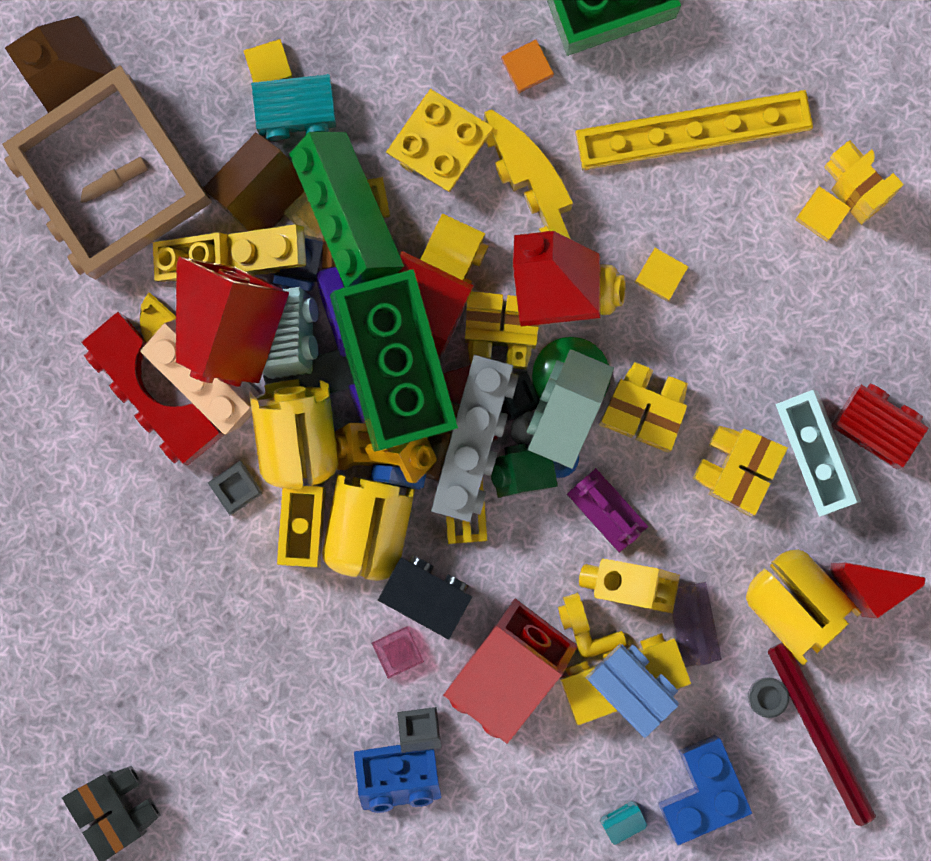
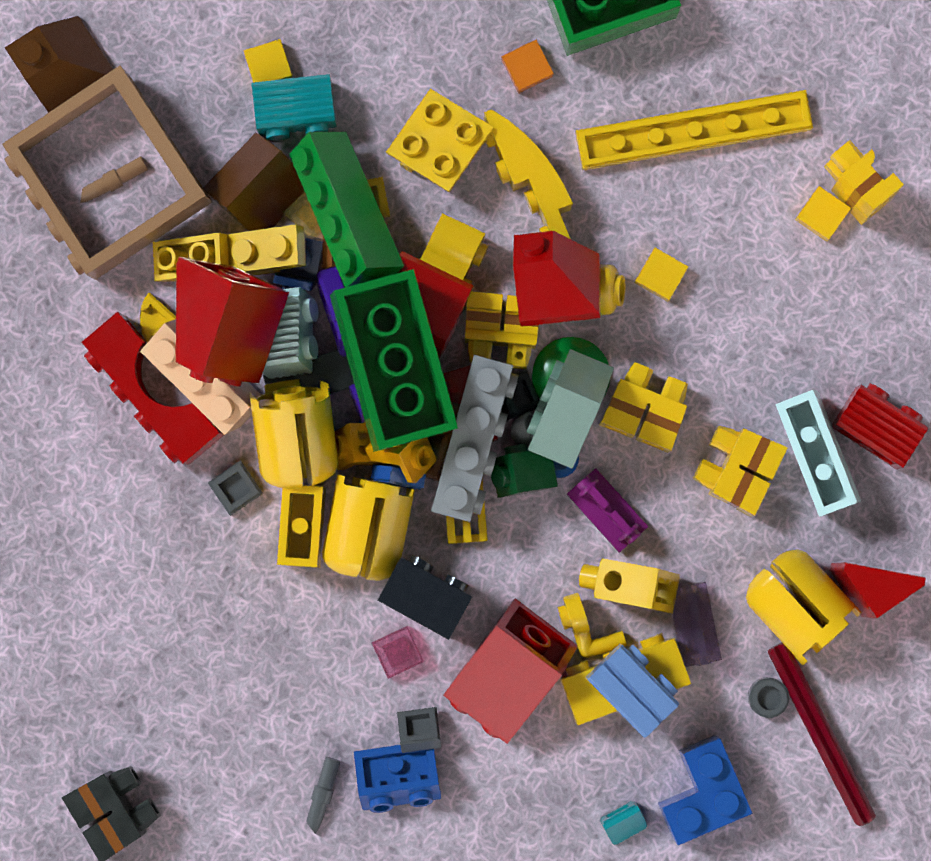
(322, 793): none -> dark grey piece

